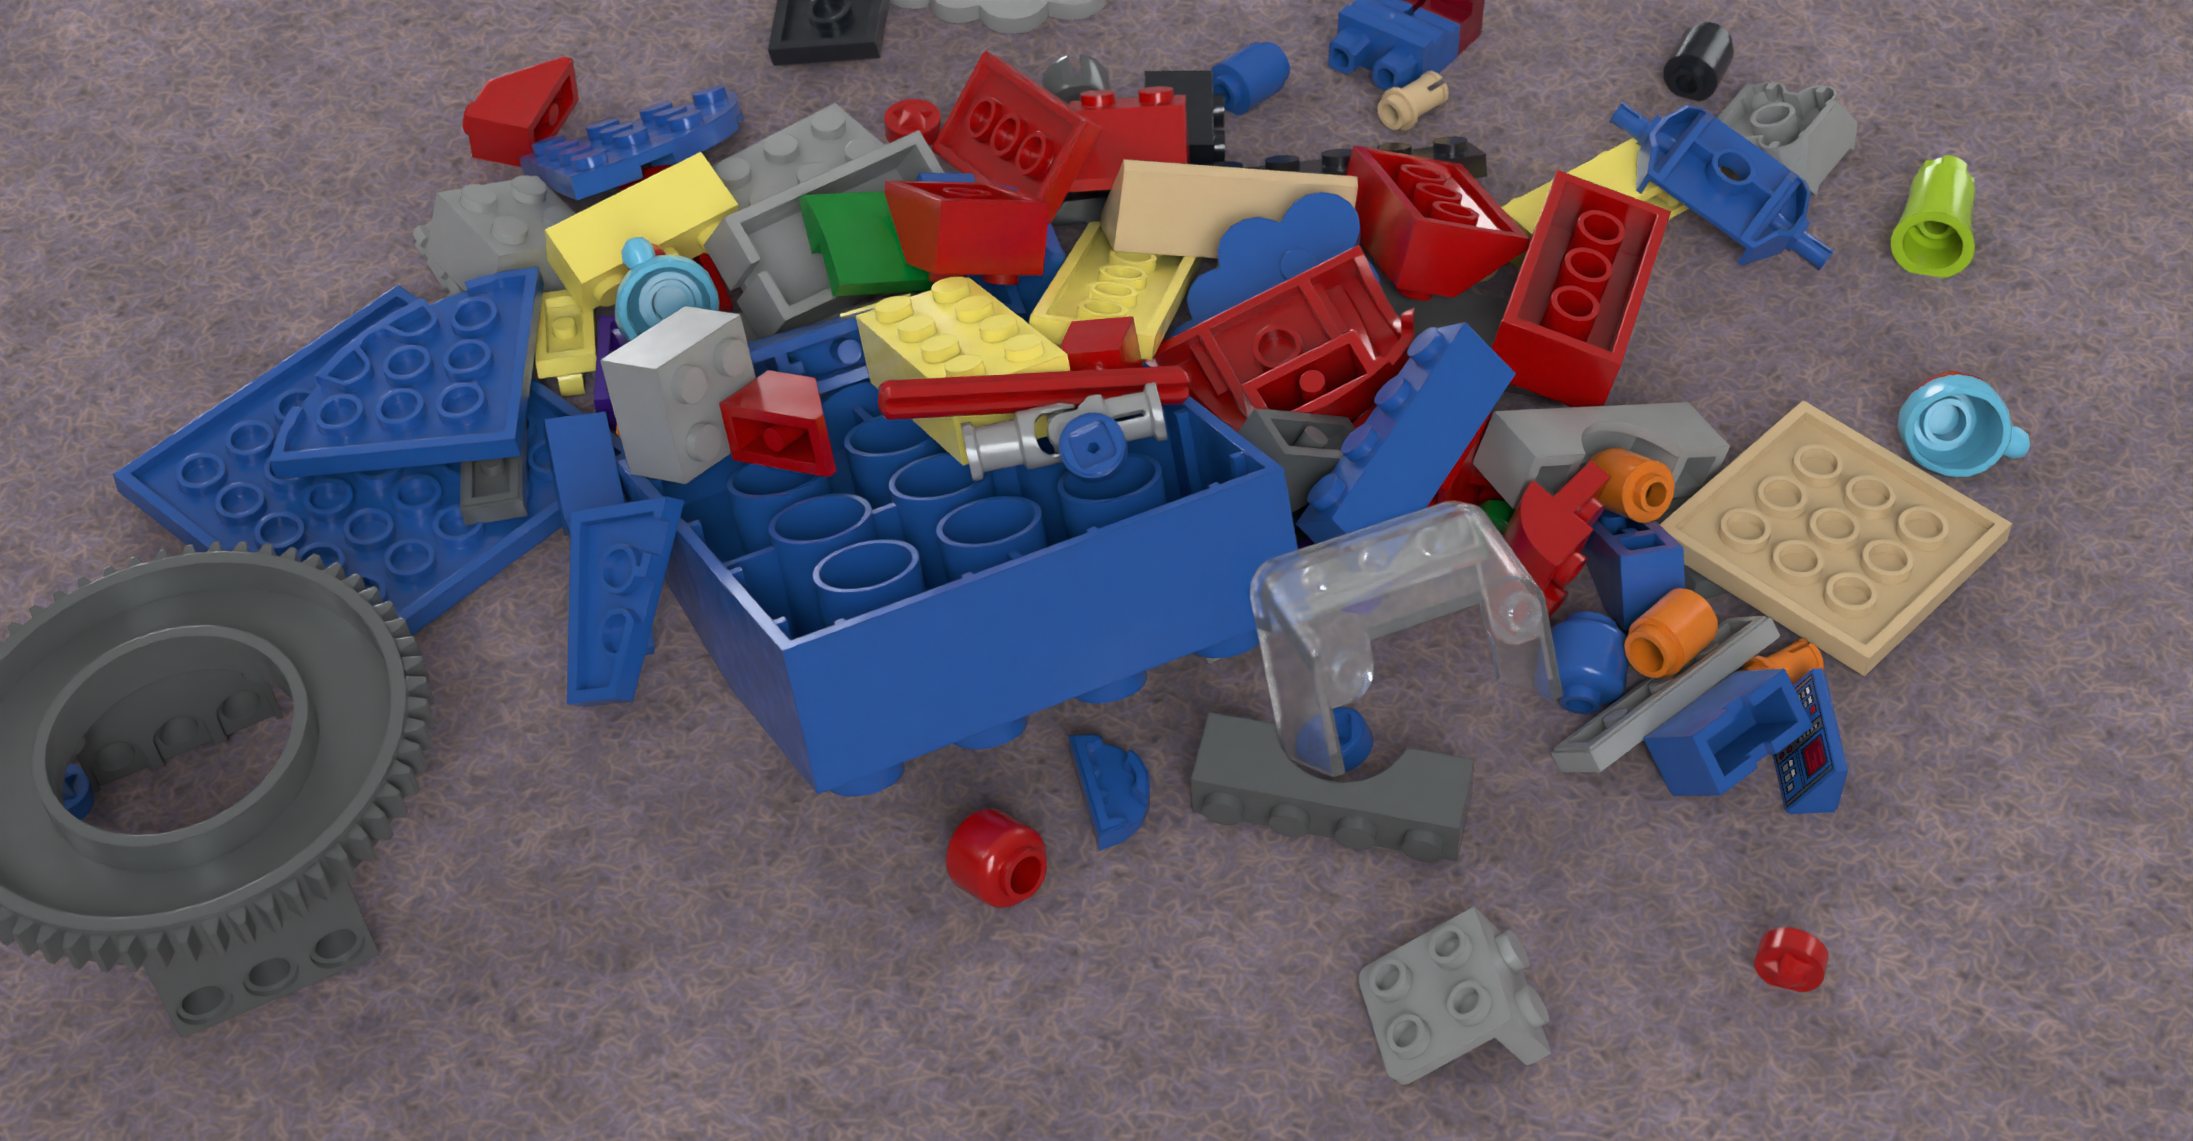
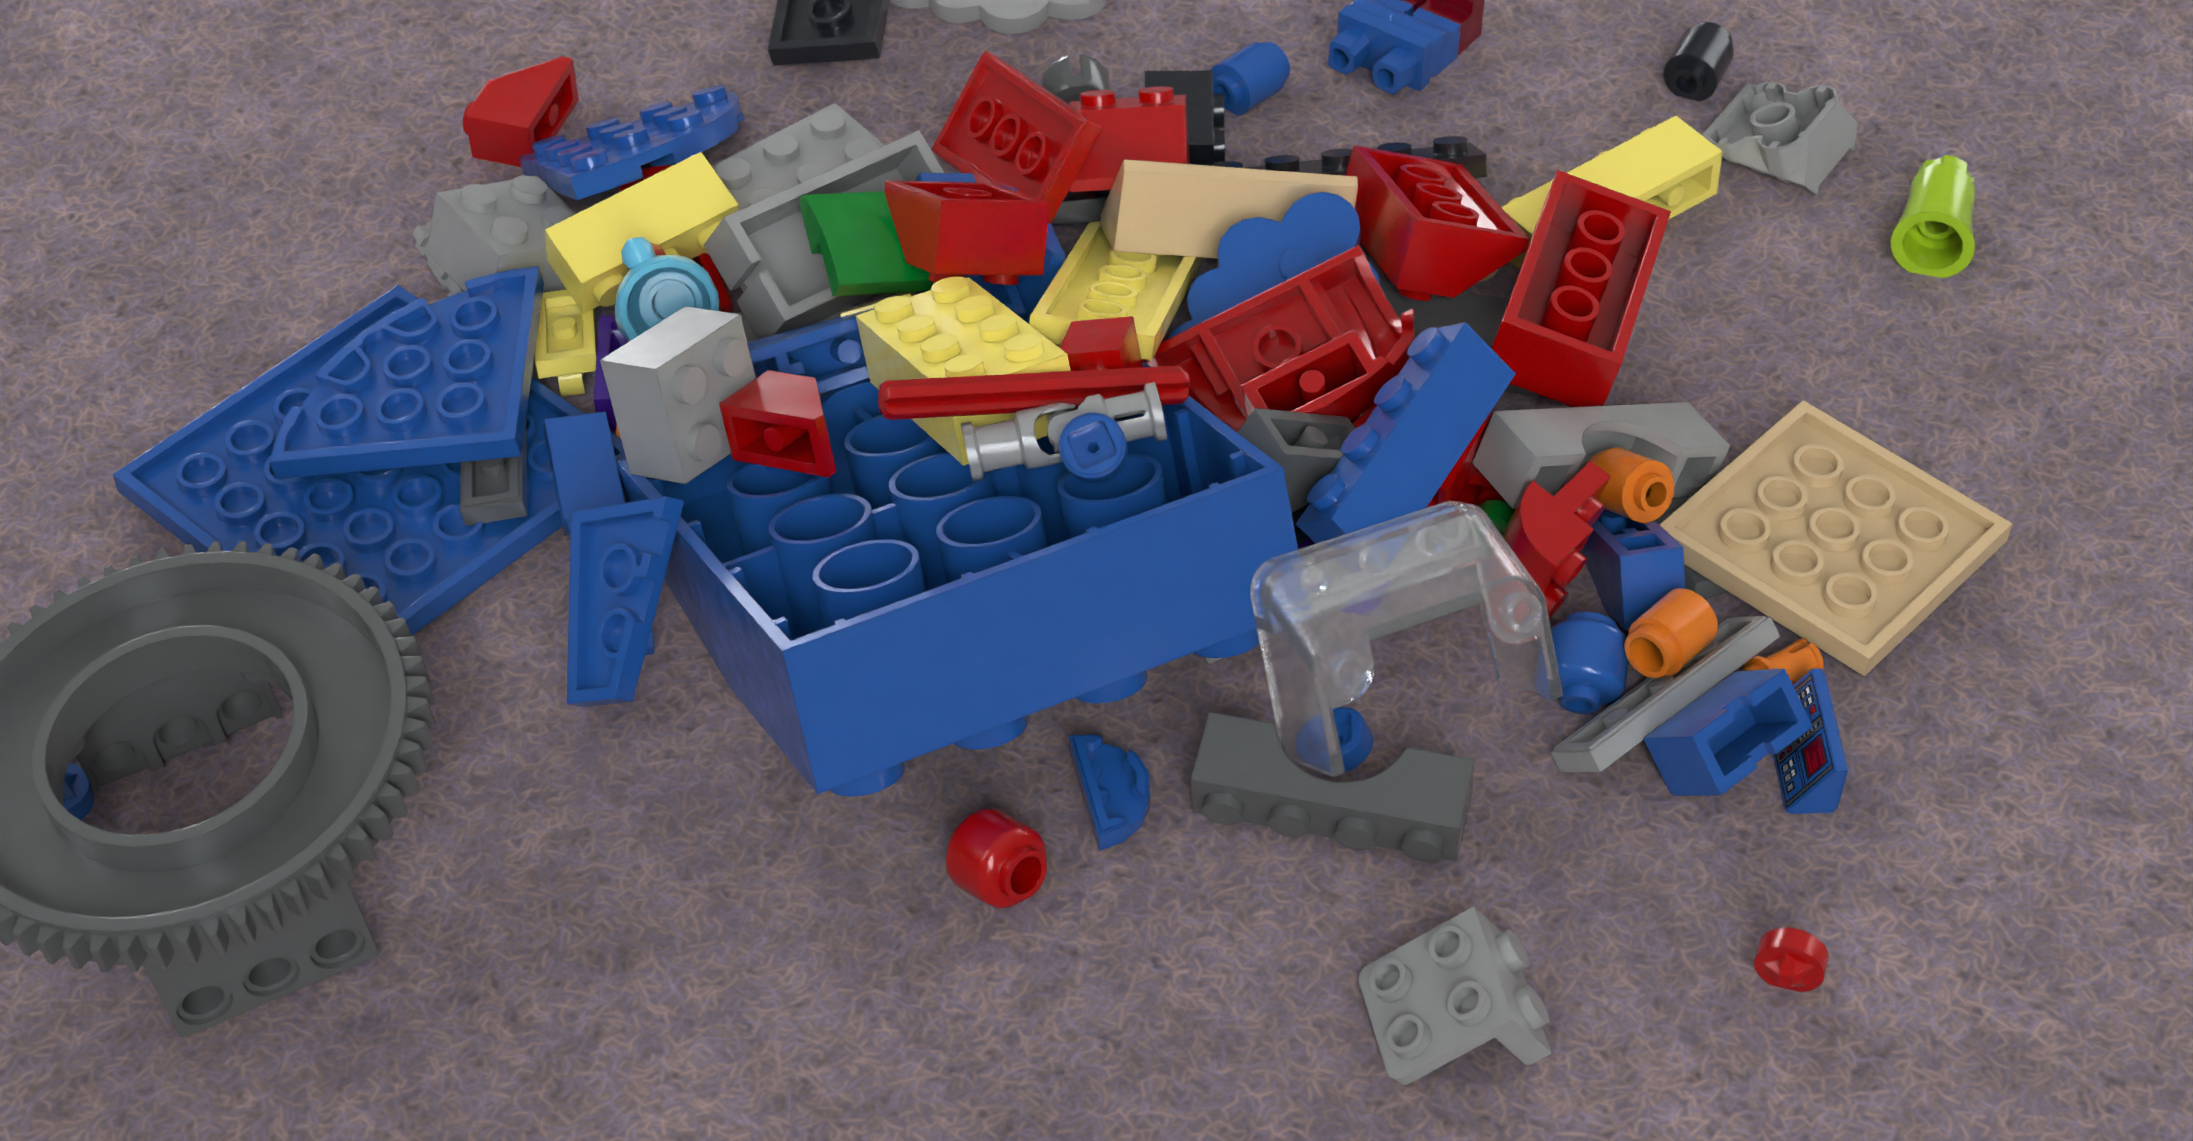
(910, 116): red tile -> none
(1404, 105): tan pin -> none
(1684, 159): blue plate -> none
(1971, 414): medium azure piece -> none

